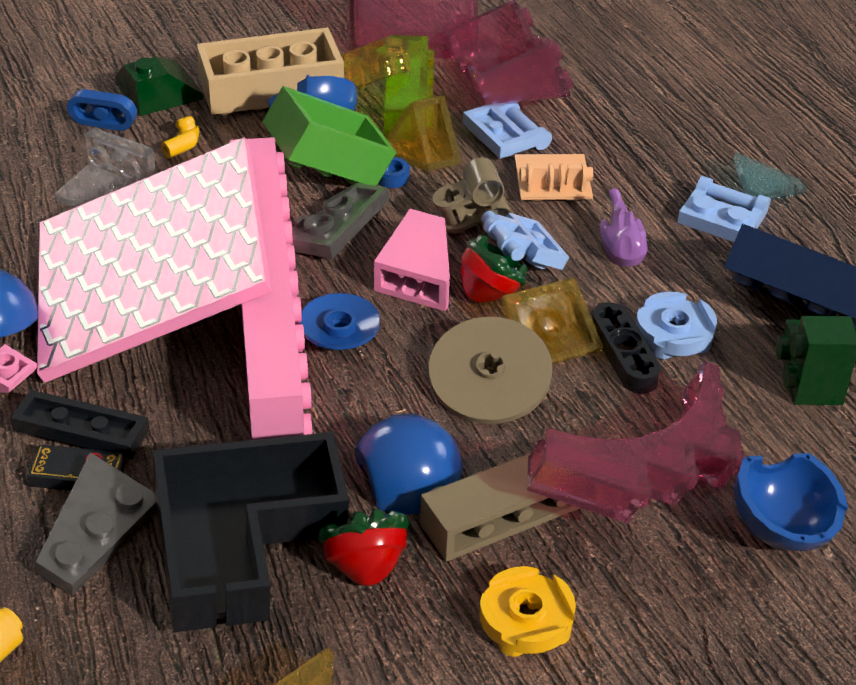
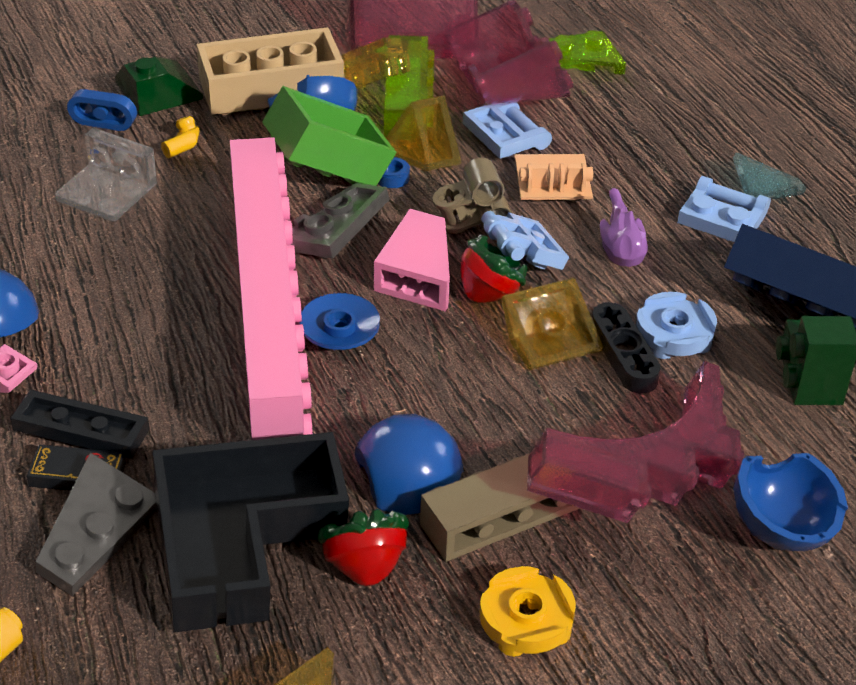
(149, 260): tile -> none
(474, 393): dark tan piece -> none
(588, 50): none -> clear neon green wing

